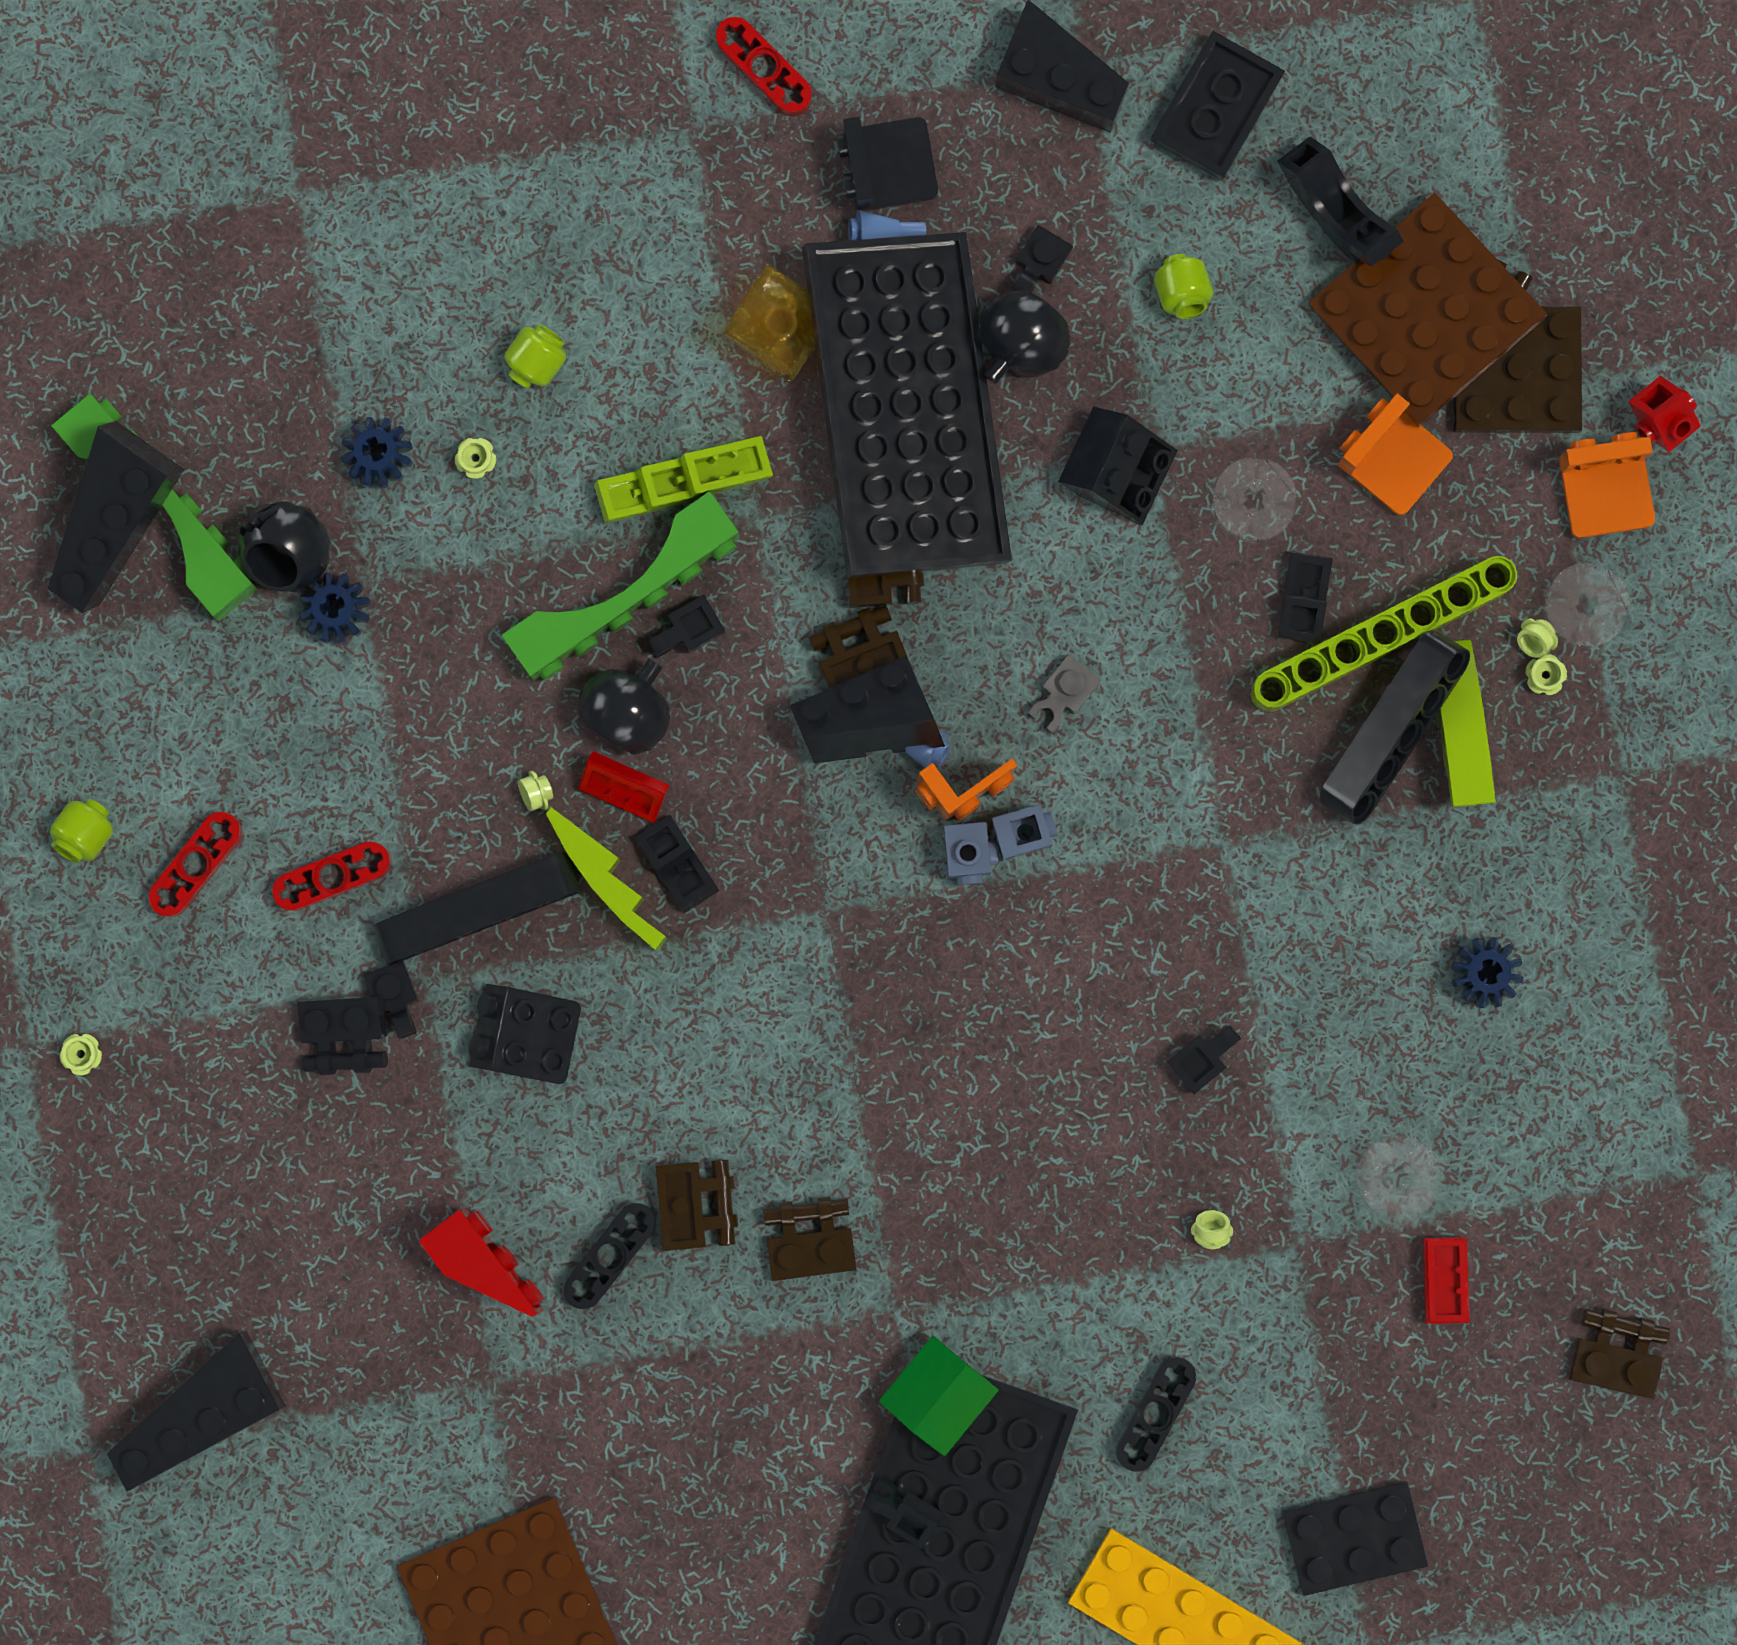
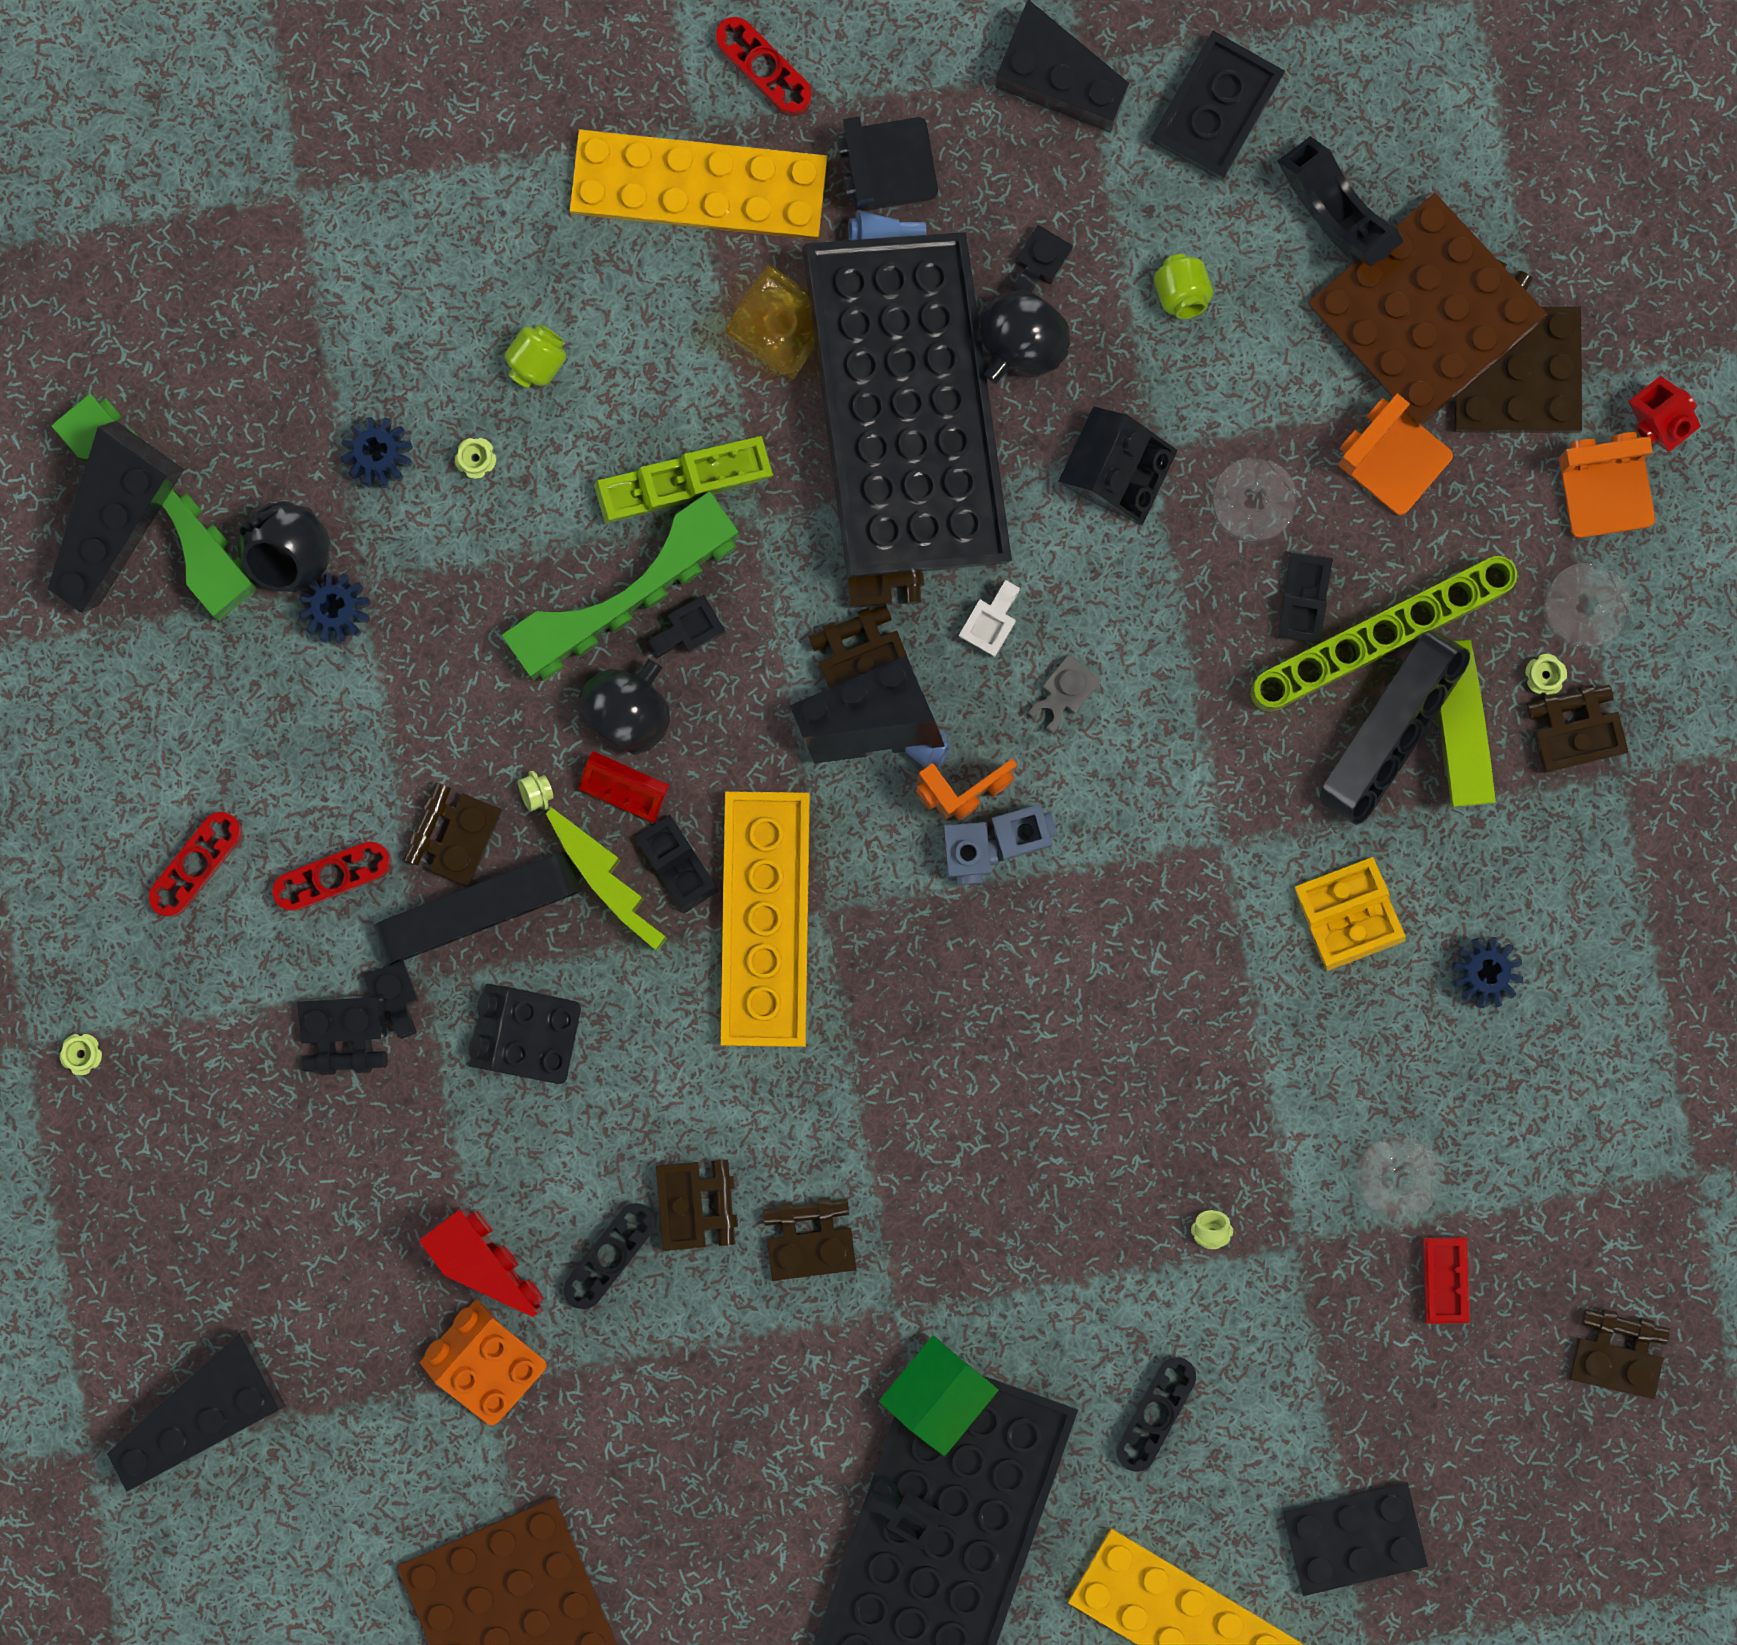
(81, 831): lime head -> none
(464, 839): none -> dark brown plate
(482, 1364): none -> orange bracket
(698, 184): none -> yellow plate
(765, 919): none -> yellow plate
(988, 623): none -> white plate
(1200, 1062): black plate -> none
(1350, 914): none -> yellow slope
(1537, 638): yellowish green plate -> none
(1580, 741): none -> dark brown plate

